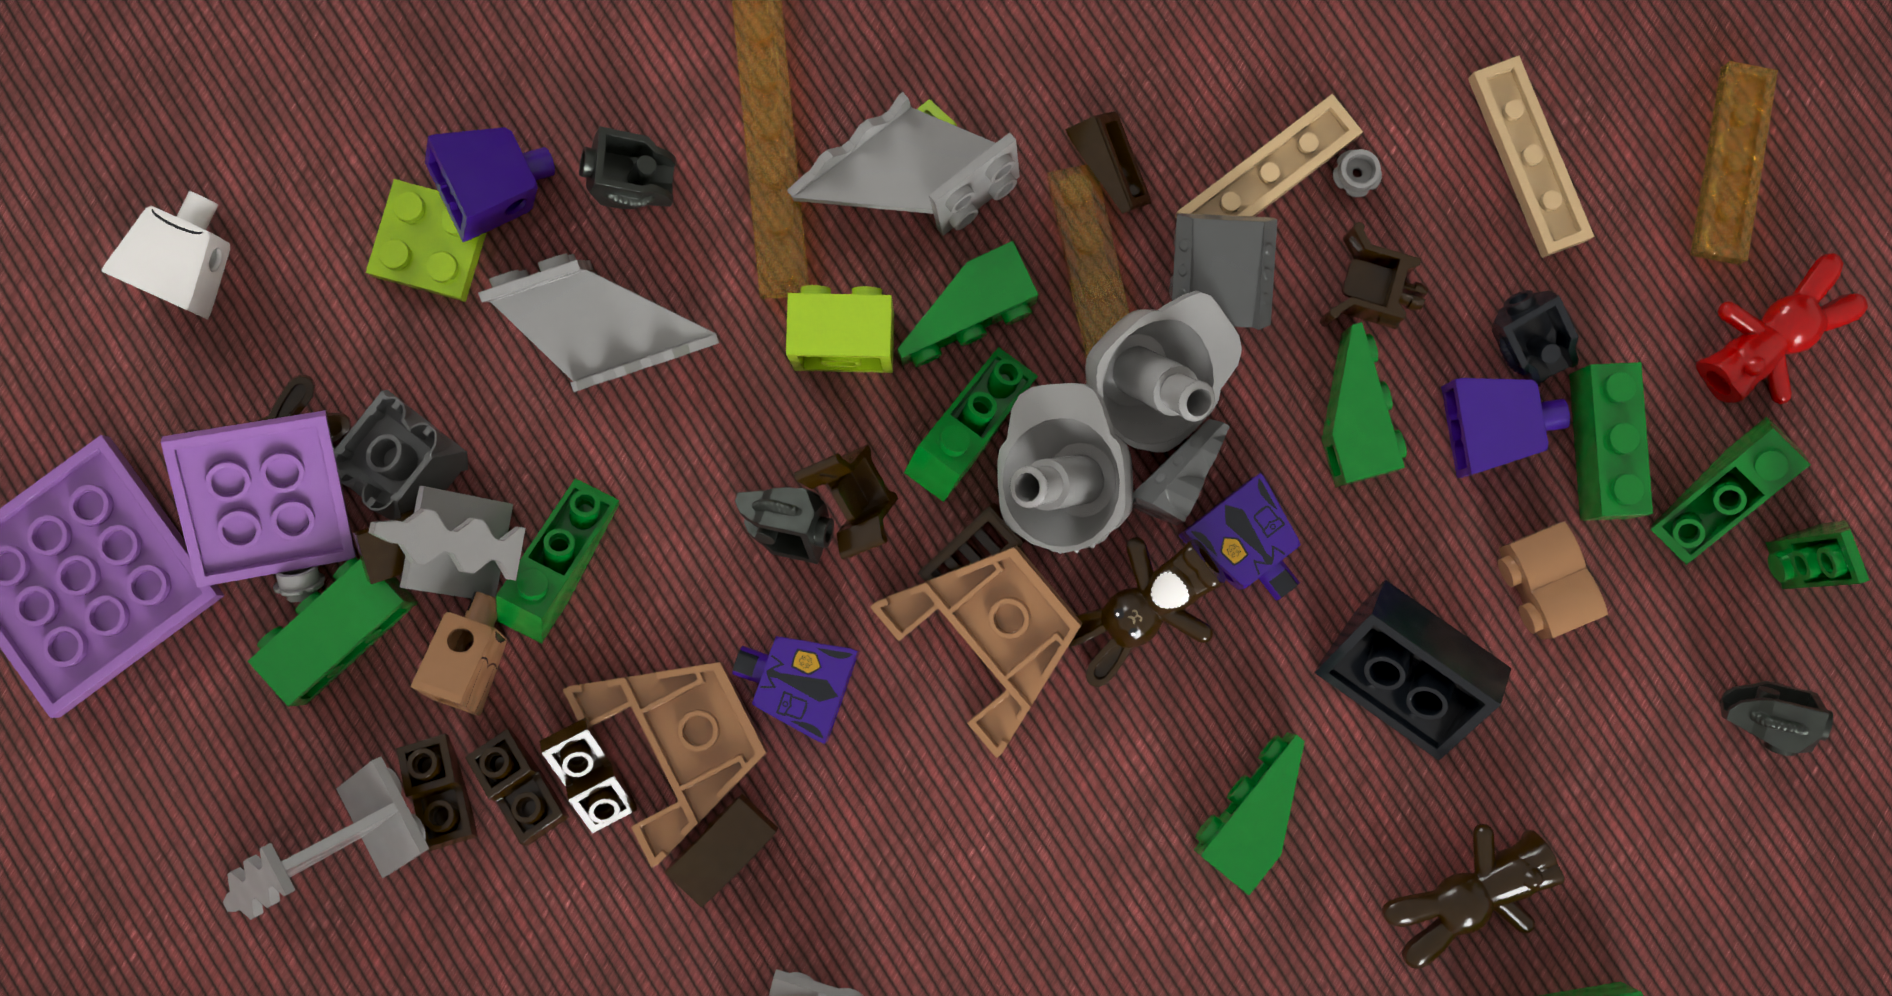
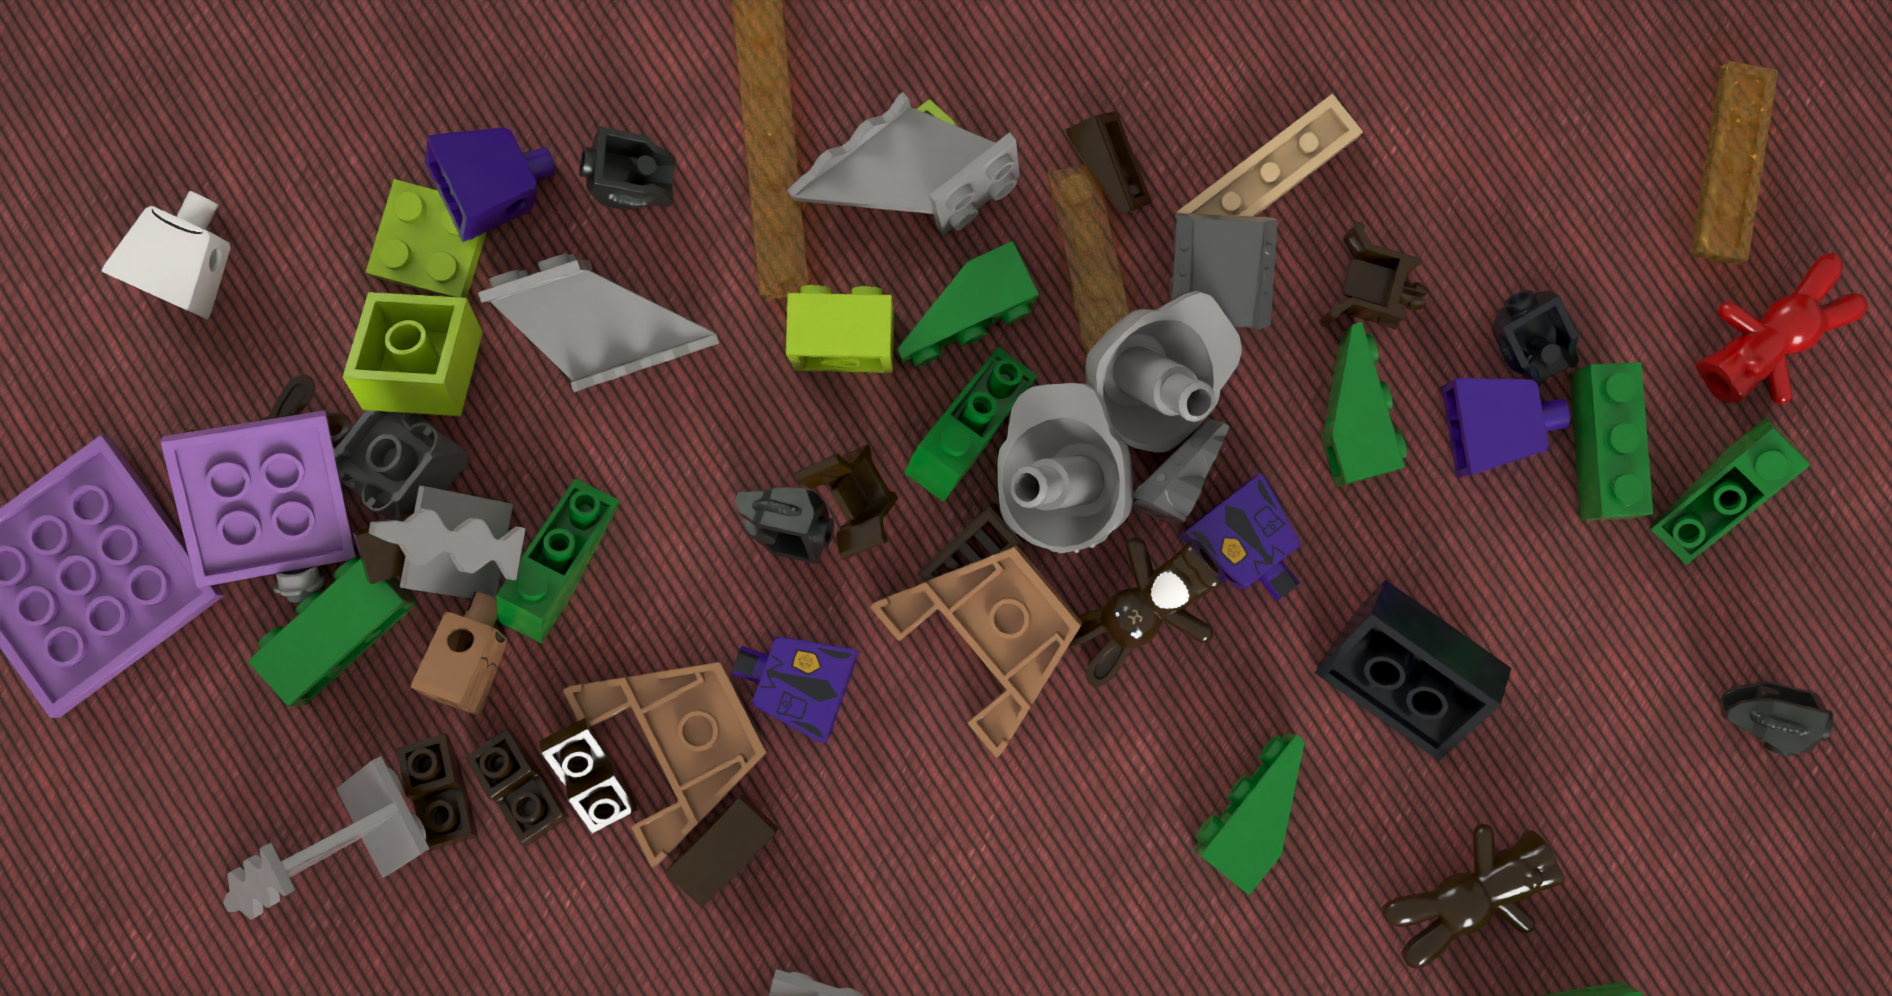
(413, 354): none -> lime brick
(1363, 161): light grey plate -> none
(1530, 156): tan plate -> none
(1552, 581): medium nougat brick -> none
(1817, 557): green slope -> none

